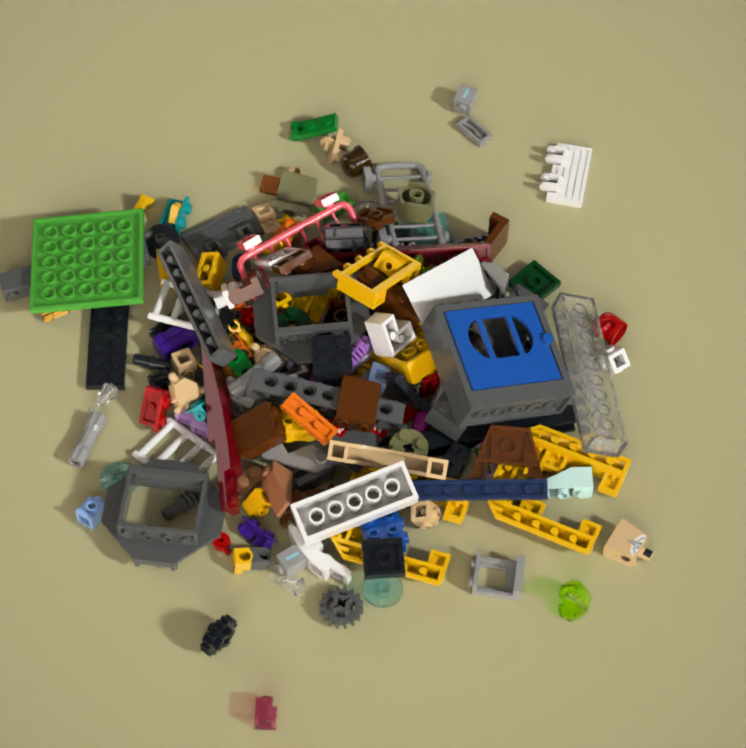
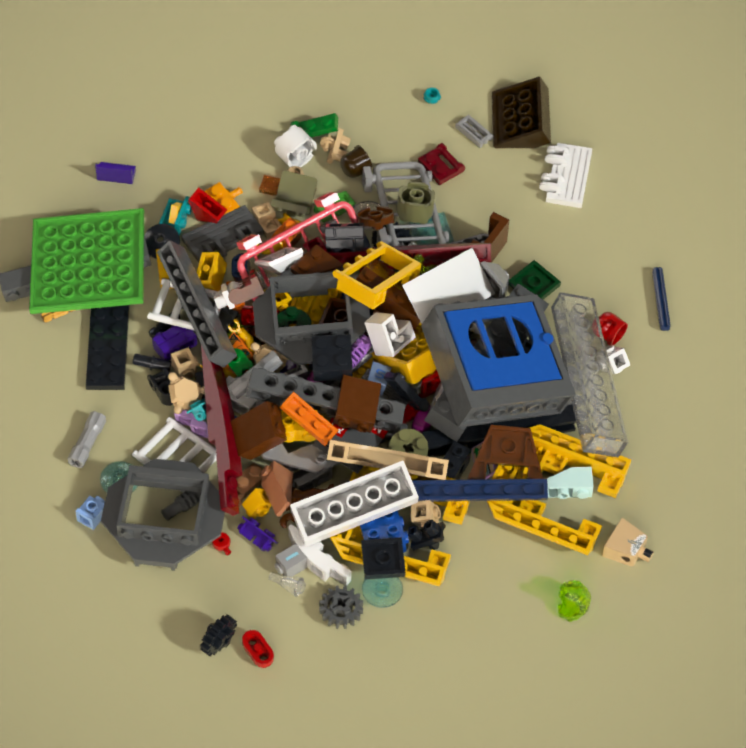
(106, 394): clear cone -> none
(115, 172): none -> dark purple panel
(144, 202): yellow tile -> none
(154, 407): red bracket -> none
(205, 207): none -> red slope
(224, 196): none -> light orange plate
(251, 559): leg -> none
(258, 650): none -> red plate
(265, 713): clear pink brick -> none
(286, 265): reddish brown plate -> none
(295, 147): none -> white brick
(387, 257): yellow brick -> none
(427, 536): none -> black hips
(432, 95): none -> teal plate
(440, 171): none -> dark red plate
(465, 99): light grey brick -> none
(514, 578): light grey window -> none
(521, 115): none -> dark brown slope
(661, 299): none -> dark blue axle

